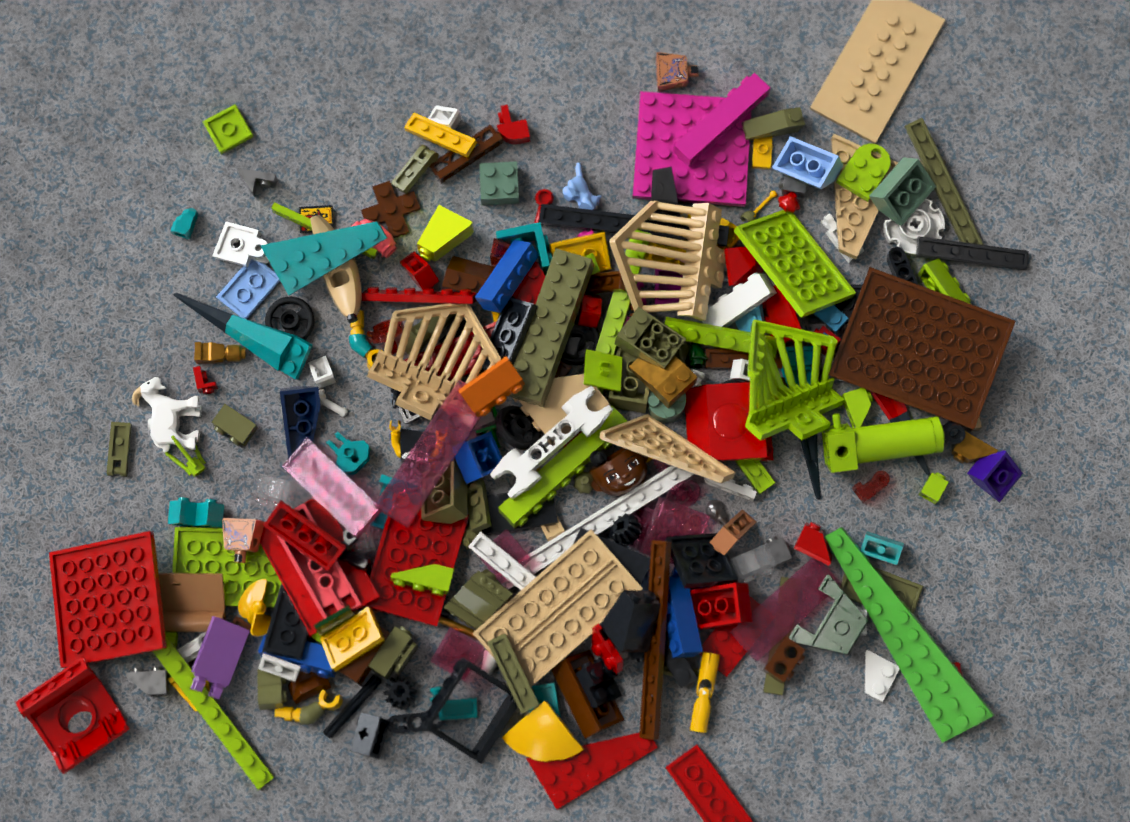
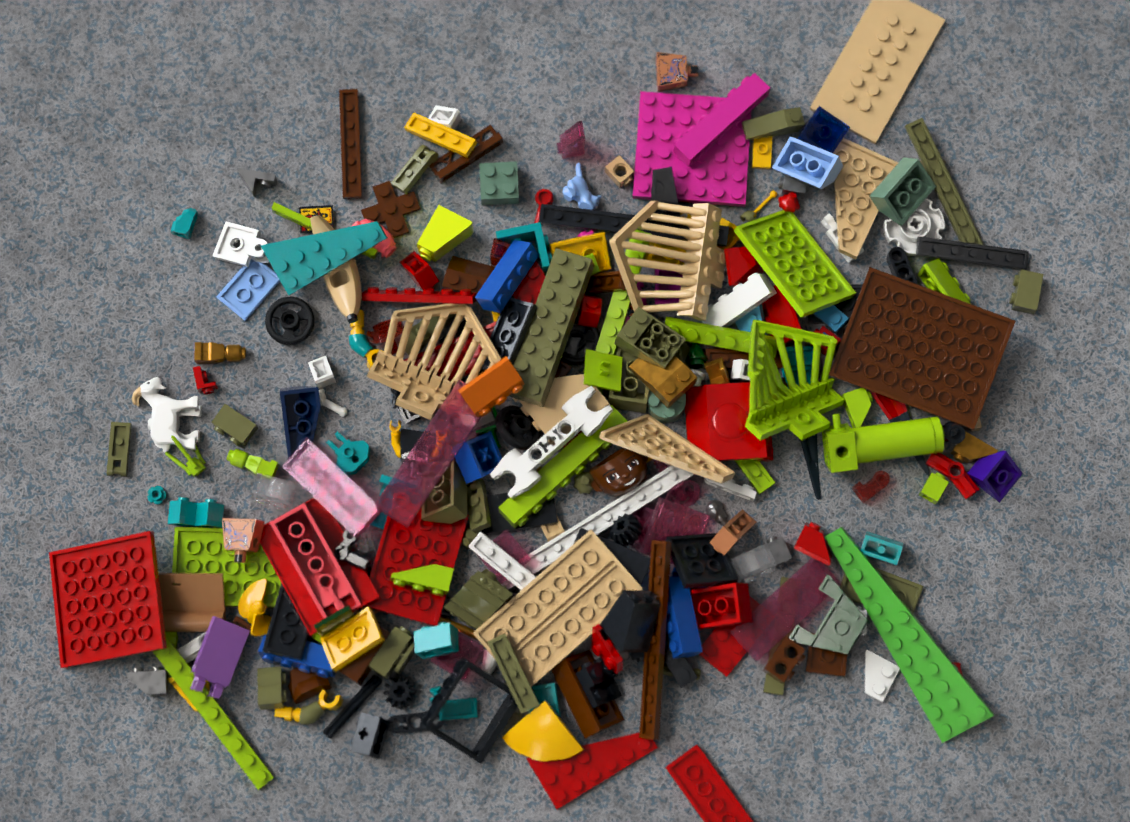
(62, 697): red panel -> none
(161, 495): none -> teal plate
(228, 129): lime plate -> none
(252, 463): none -> lime piece
(275, 347): teal plate -> none
(279, 667): white slope -> none
(304, 535): red slope -> none
(350, 144): none -> reddish brown plate
(436, 640): none -> brick
(512, 132): red brick -> none
(572, 142): none -> clear pink slope
(598, 458): black piece -> none
(619, 164): none -> tan brick
(702, 706): yellow piece -> none
(717, 371): none -> pearl gold panel
(823, 130): none -> clear blue slope
(825, 662): none -> reddish brown plate
(864, 172): lime plate -> none
(962, 482): none -> red piece
(1026, 292): none -> olive brick

